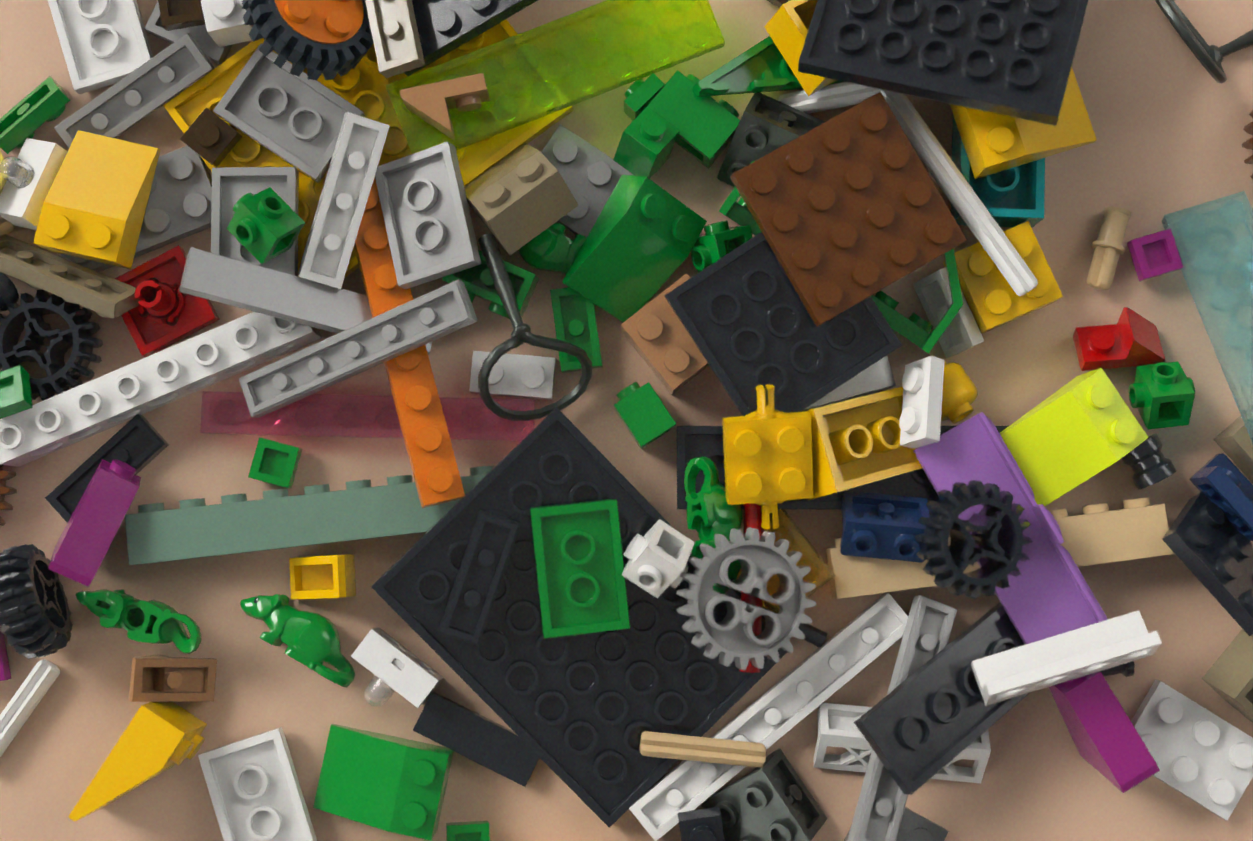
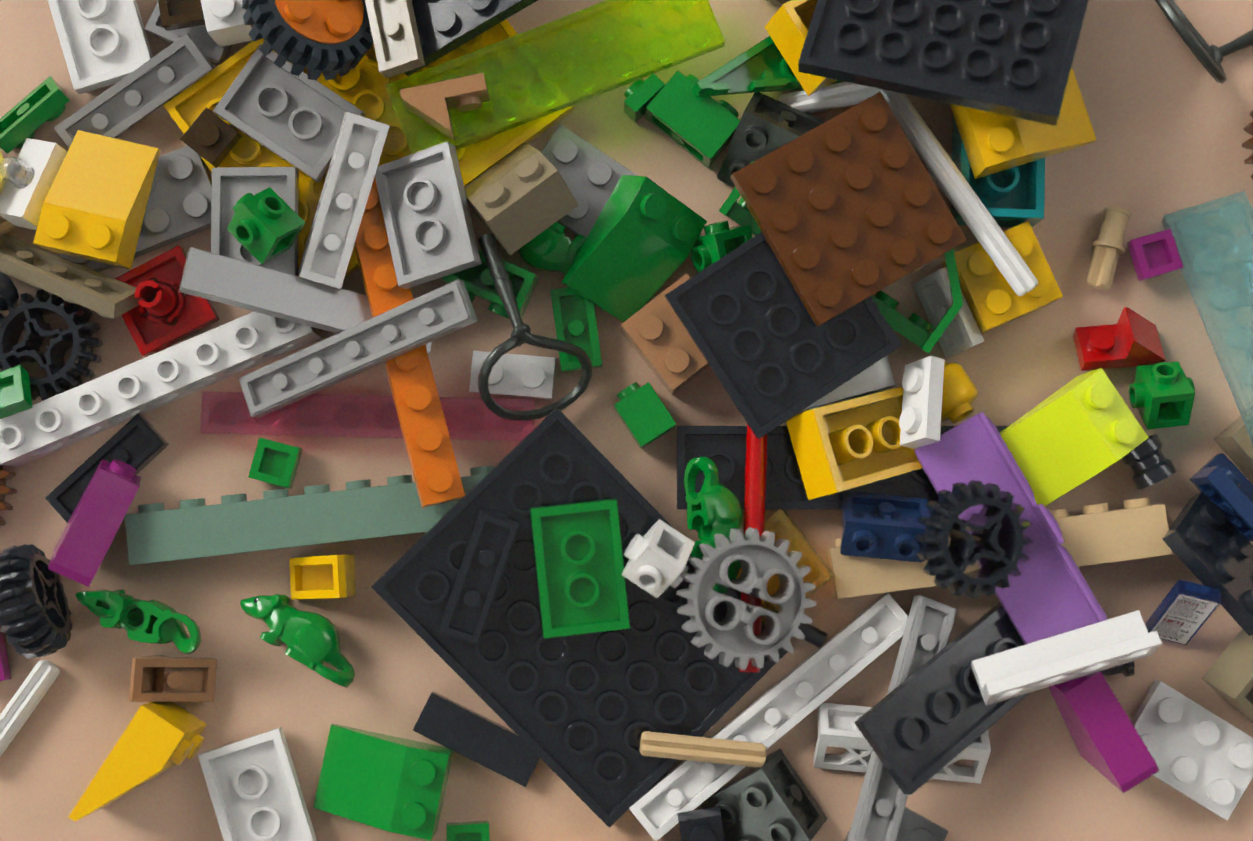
(394, 670): white piece -> none
(646, 144): green brick -> none
(768, 457): yellow plate -> none
(1183, 611): none -> tile

